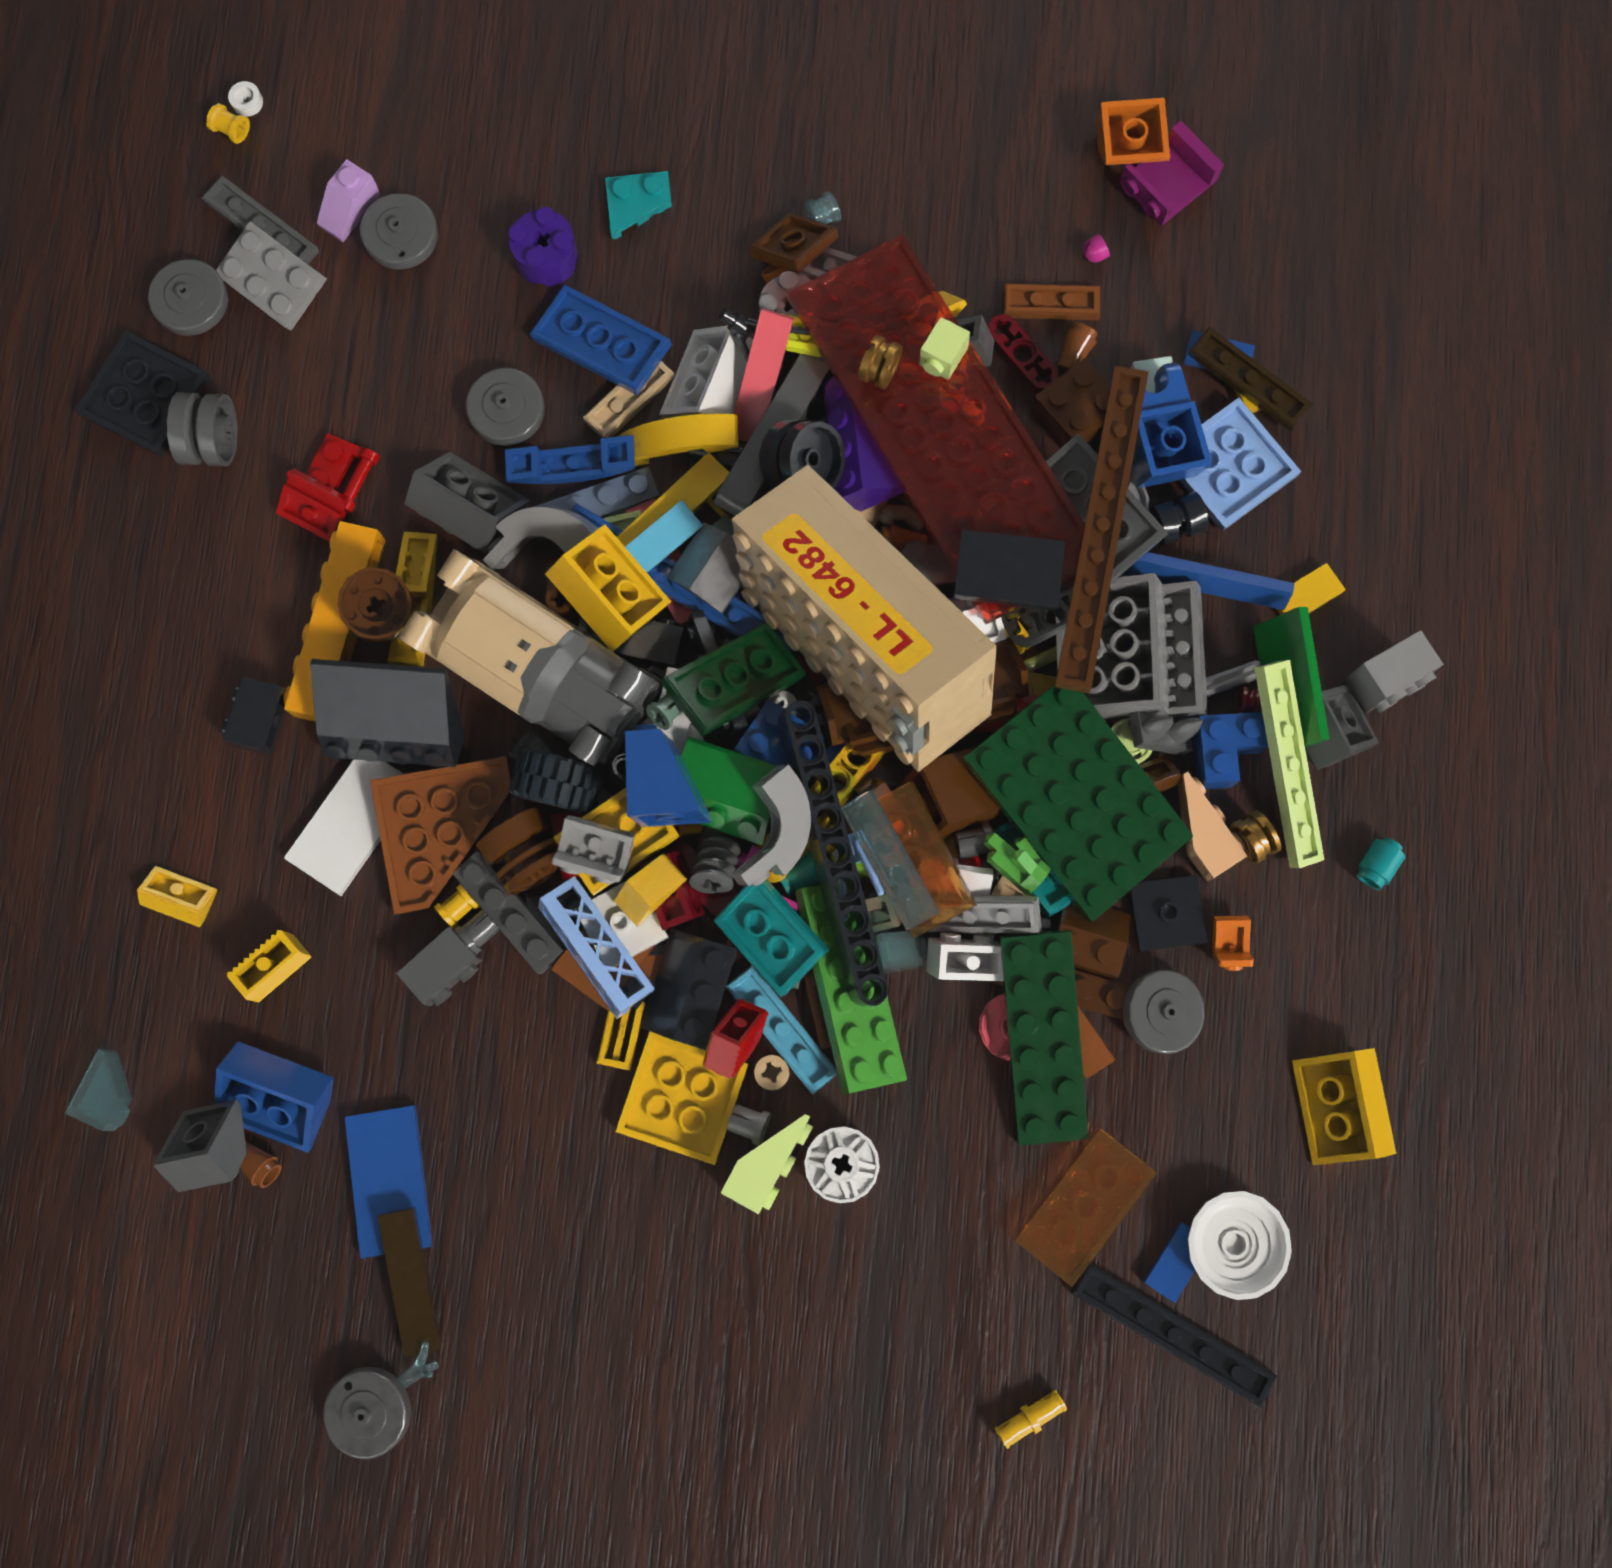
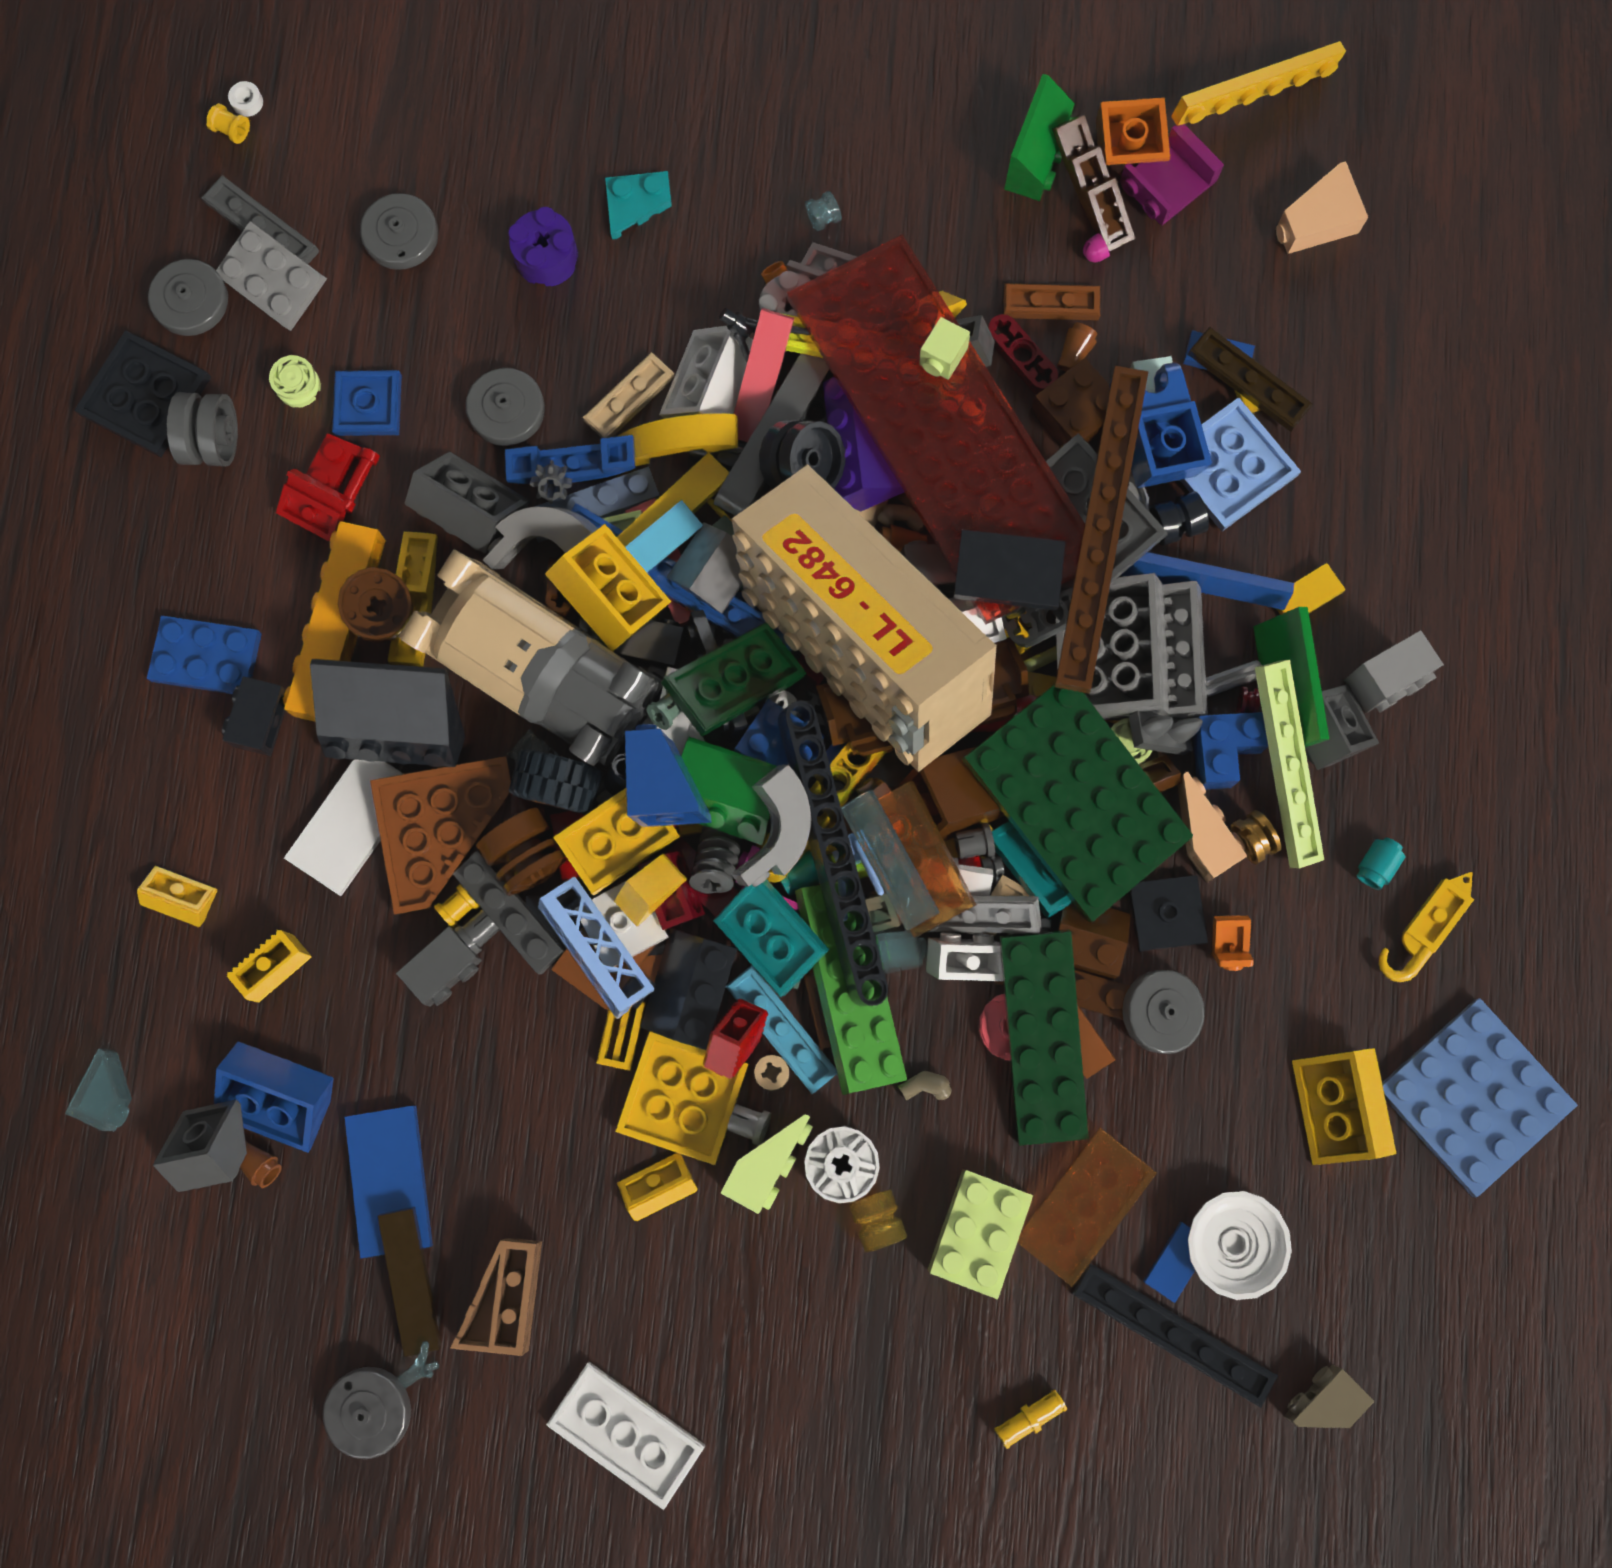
(203, 654): none -> blue plate
(294, 382): none -> yellowish green wheel
(346, 200): lavender slope -> none
(367, 403): none -> blue tile
(505, 1301): none -> medium nougat wedge
(554, 473): none -> dark grey gear
(594, 850): light grey bracket -> none
(600, 339): blue tile -> none
(626, 1435): none -> white tile
(657, 1187): none -> yellow slope
(793, 242): reddish brown tile -> none
(877, 1219): none -> clear yellow wheel
(880, 362): pearl gold wheel -> none
(927, 1082): none -> dark tan arm
(980, 1234): none -> yellowish green brick
(1016, 863): bright green rock -> none
(1036, 146): none -> green slope
(1092, 182): none -> reddish brown slope
(1258, 83): none -> yellow plate
(1323, 213): none -> light nougat slope
(1330, 1402): none -> dark tan slope
(1431, 926): none -> yellow plate
(1476, 1097): none -> medium blue plate

